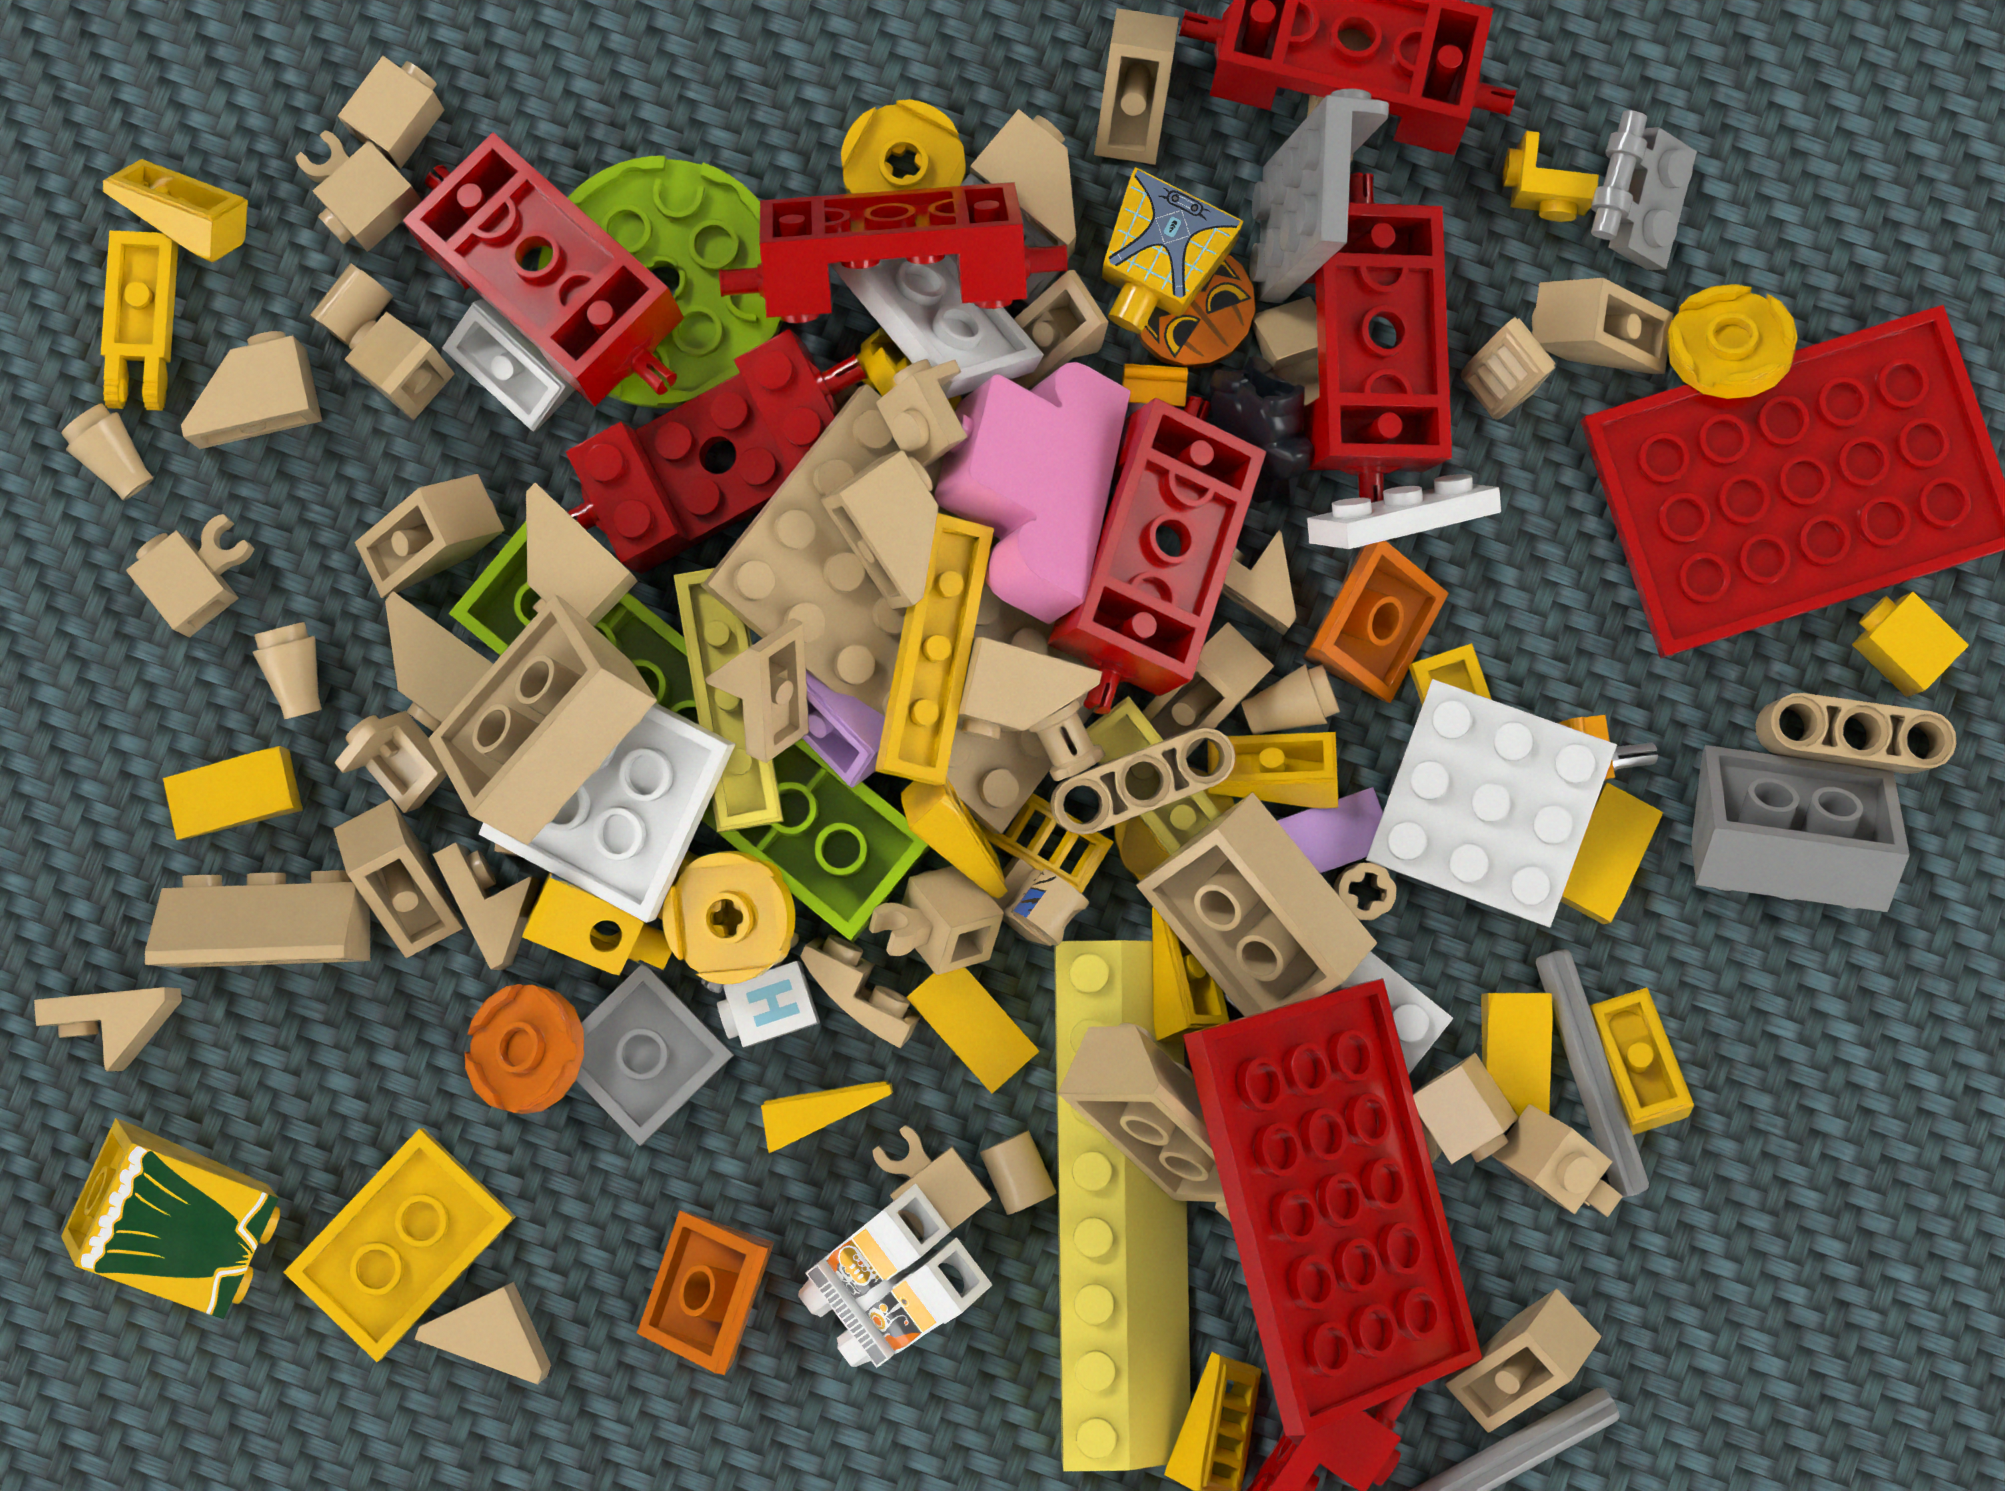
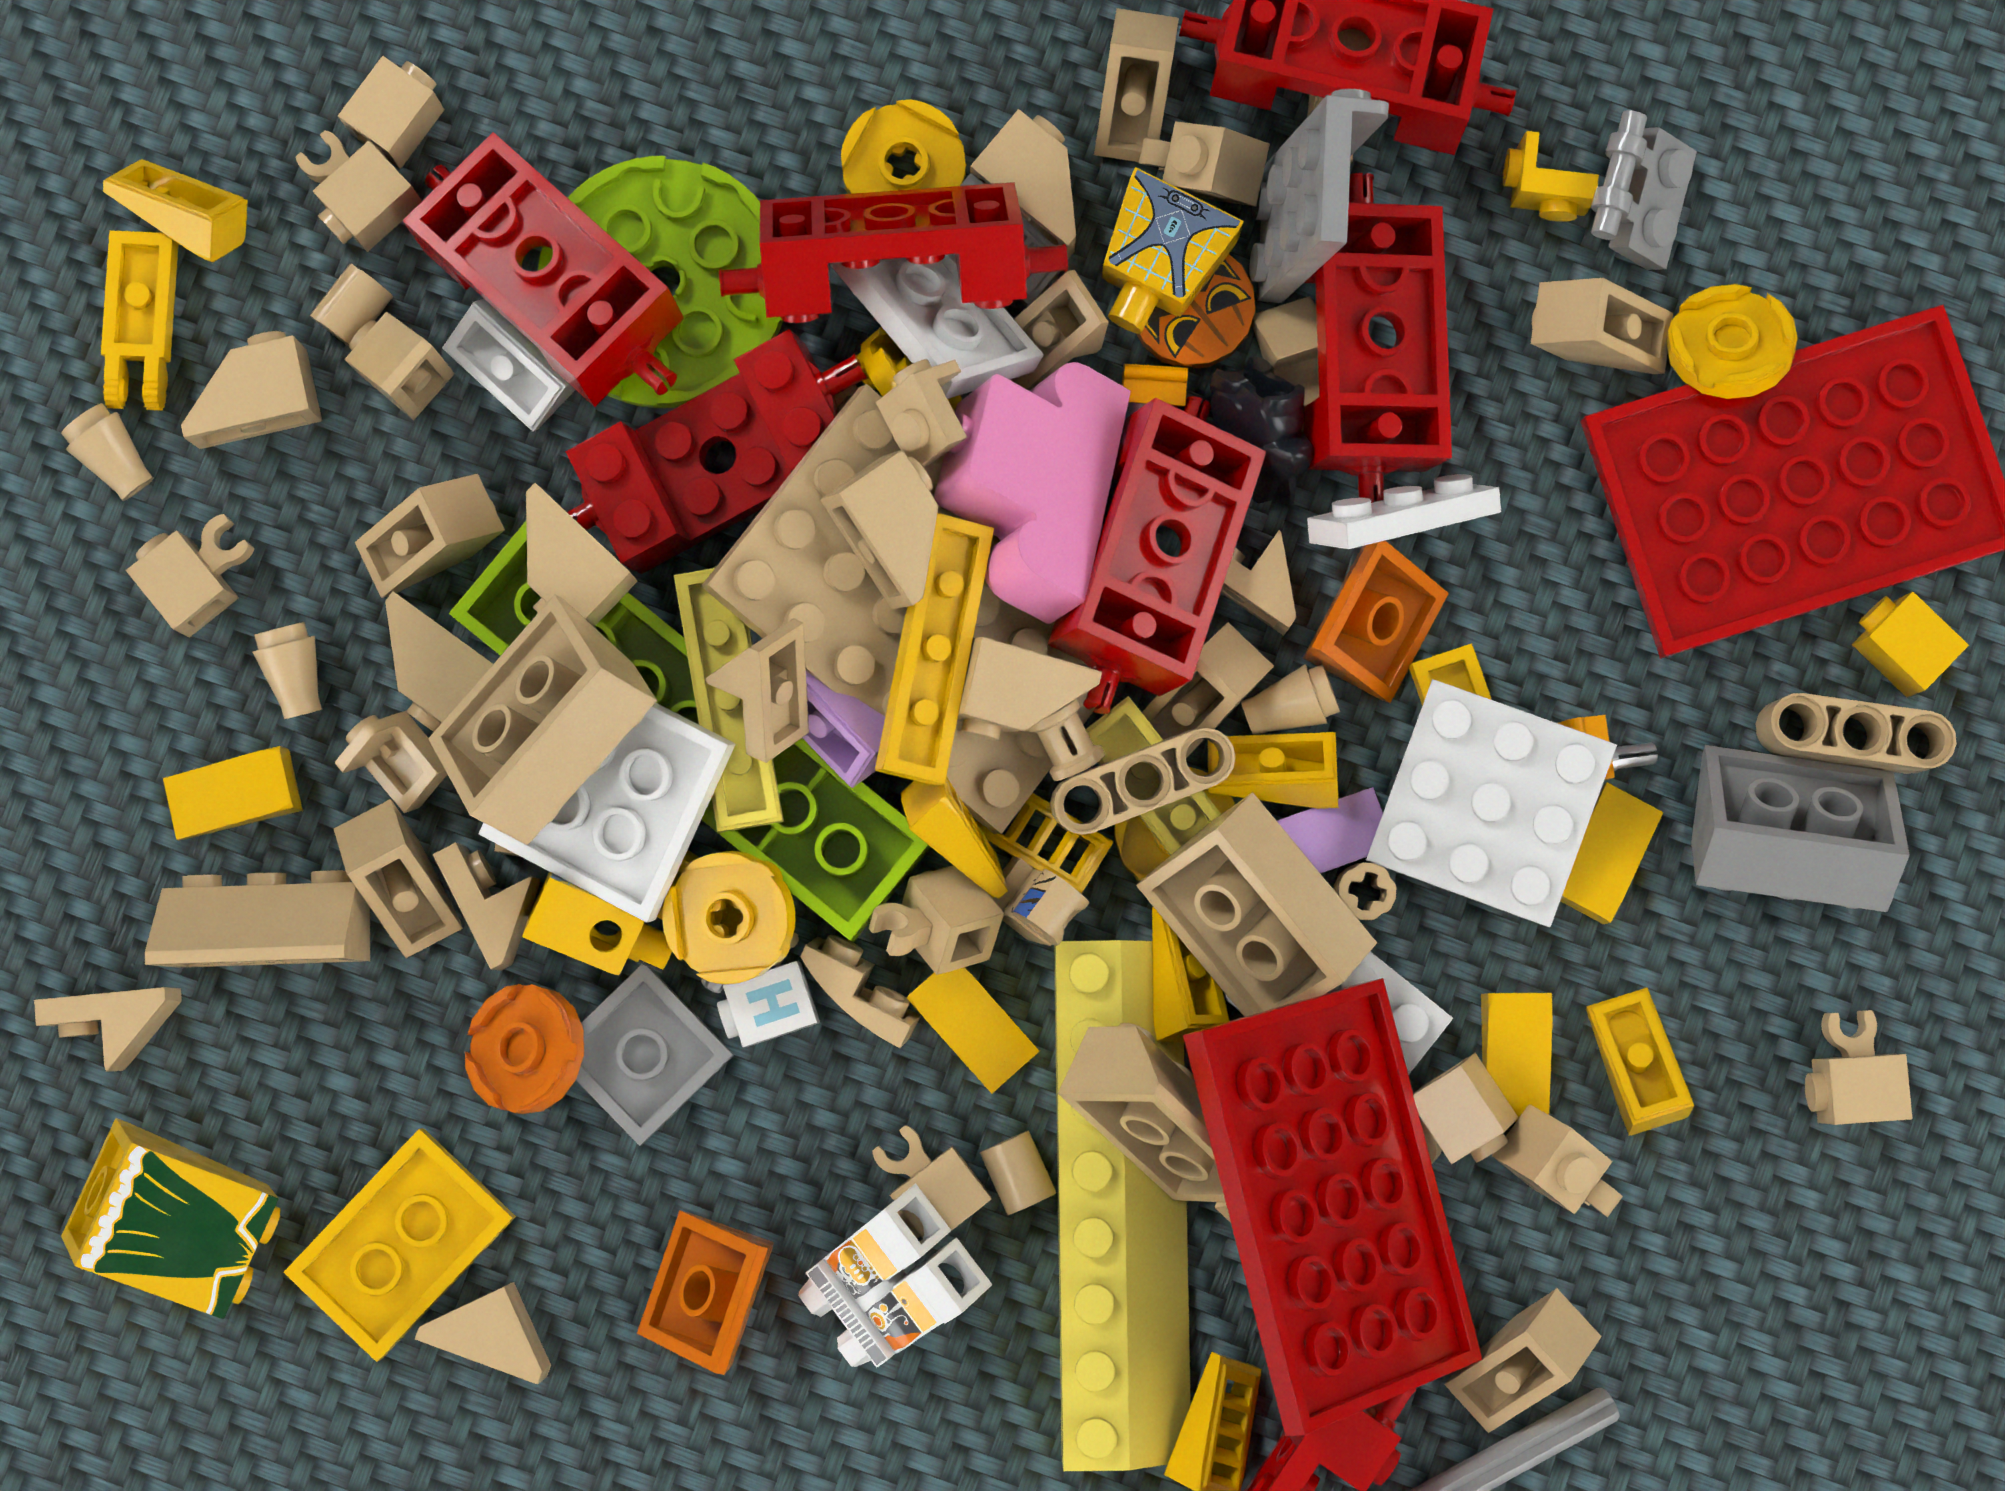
(802, 1114): yellow slope -> none
(1209, 162): none -> tan brick
(1507, 369): tan slope -> none
(1592, 1072): light grey axle -> none
(1859, 1083): none -> tan brick

